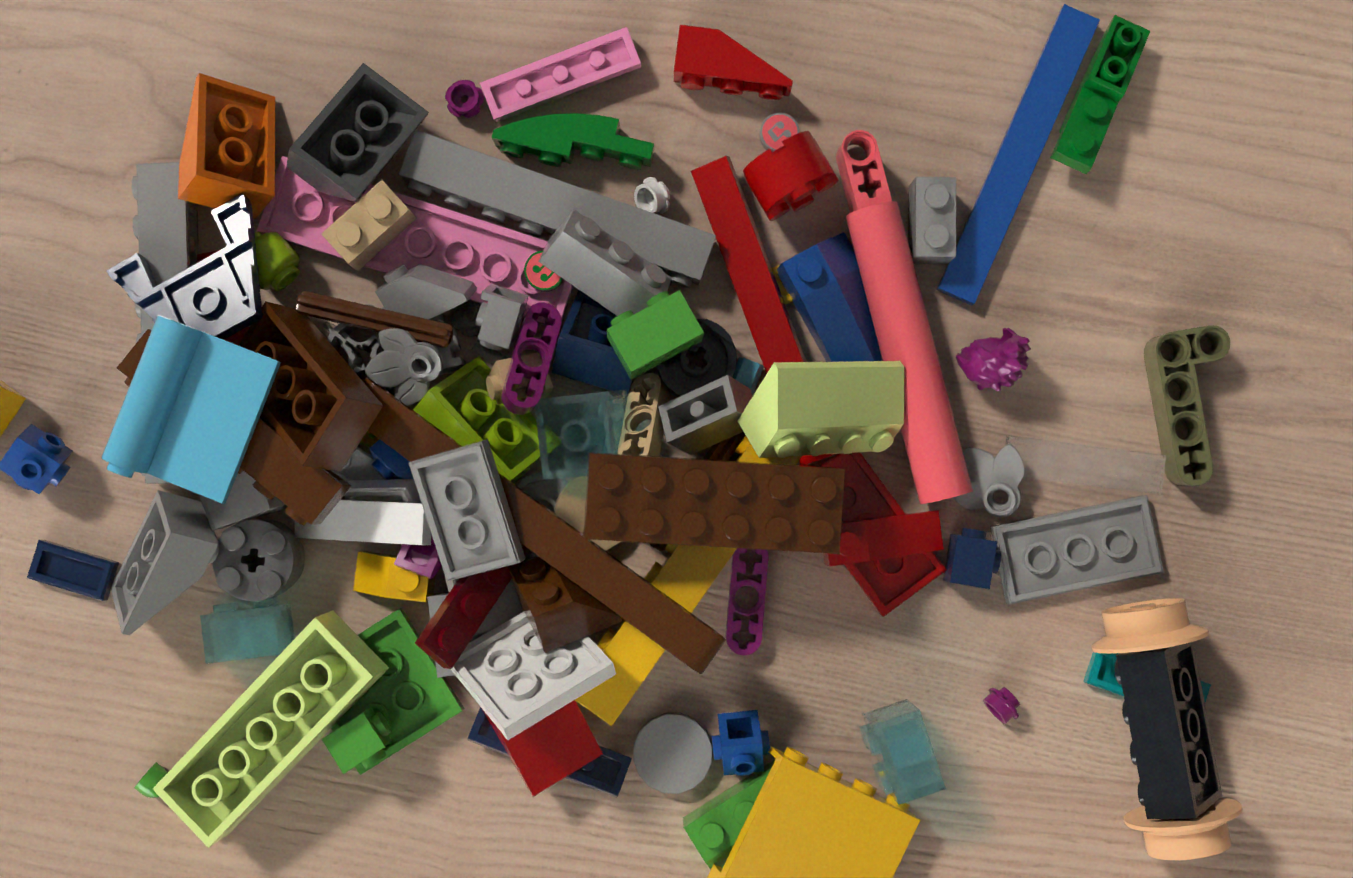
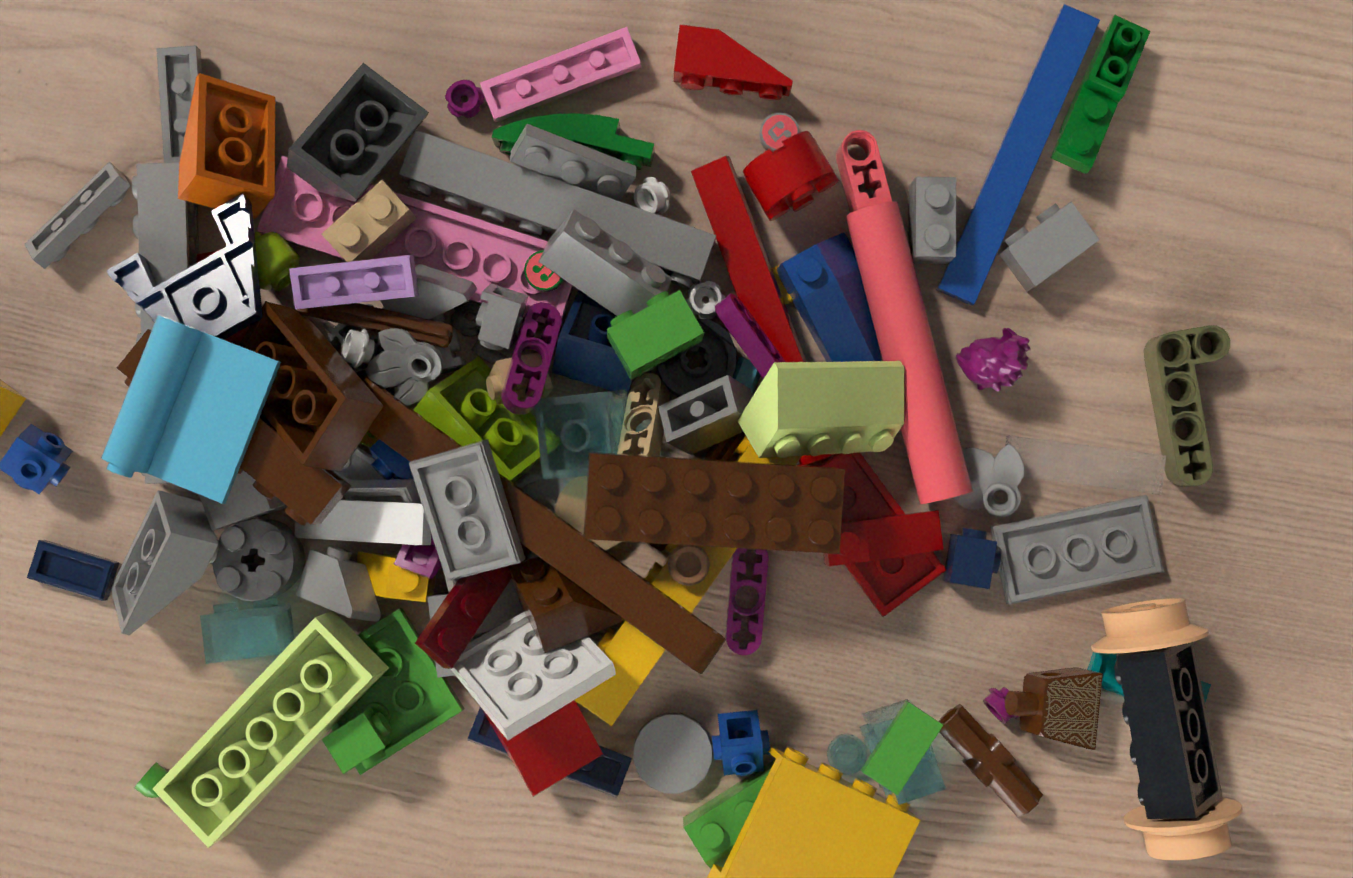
(77, 216): none -> light grey plate
(177, 79): none -> light grey plate
(339, 584): none -> light grey slope
(354, 282): none -> lavender plate
(357, 347): none -> white plate
(572, 163): none -> light grey plate
(688, 564): none -> medium nougat tile
(697, 292): none -> white plate
(748, 333): none -> magenta beam
(847, 753): none -> clear light blue plate
(902, 747): none -> bright green tile
(989, 761): none -> reddish brown piece
(1049, 246): none -> light grey brick
(1059, 705): none -> reddish brown torso

